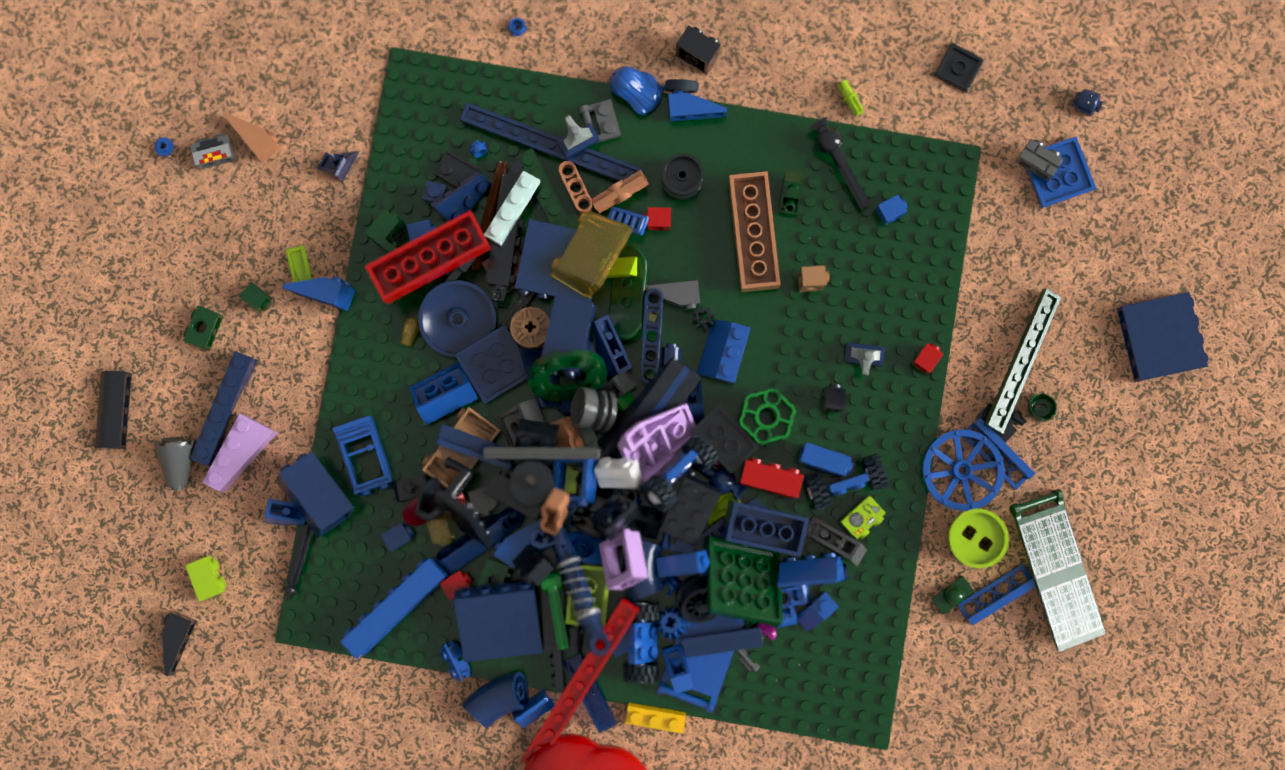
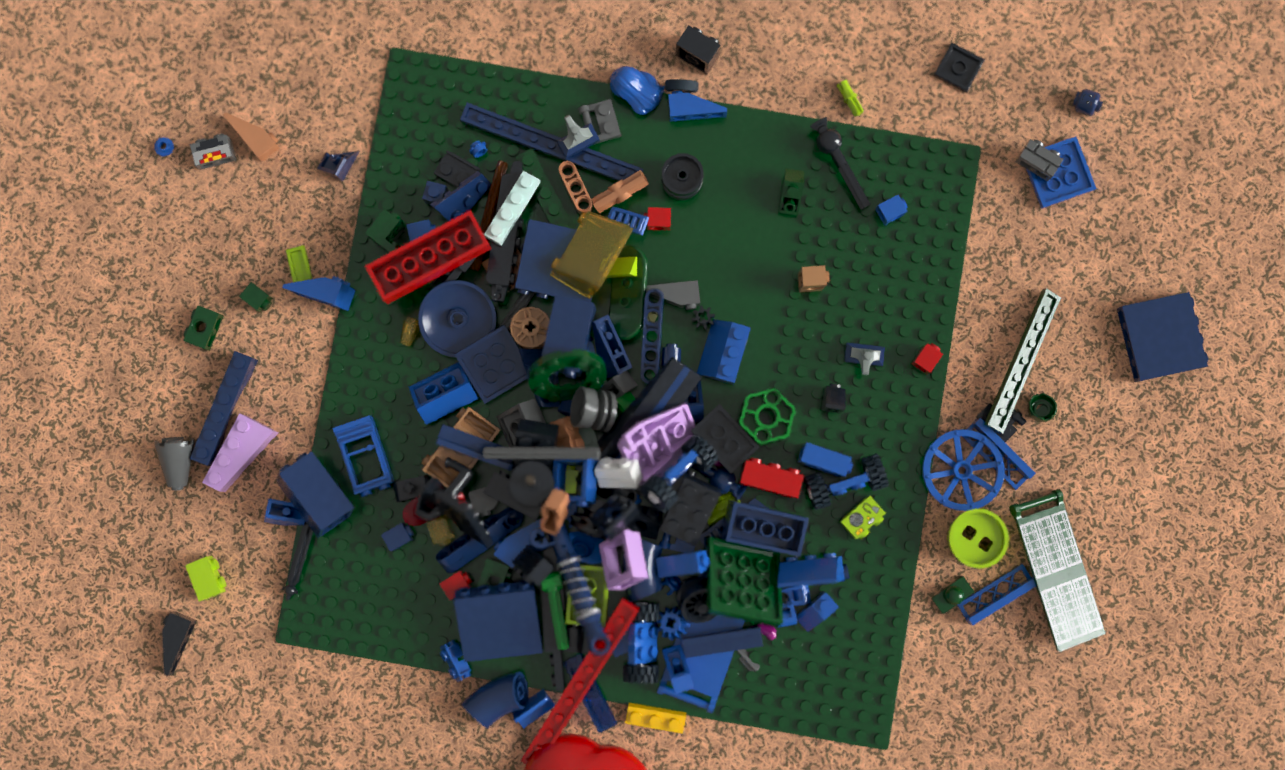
(113, 410): black brick -> none
(395, 608): blue brick -> none
(517, 22): blue plate -> none
(754, 231): nougat brick -> none
(836, 541): dark grey slope -> none

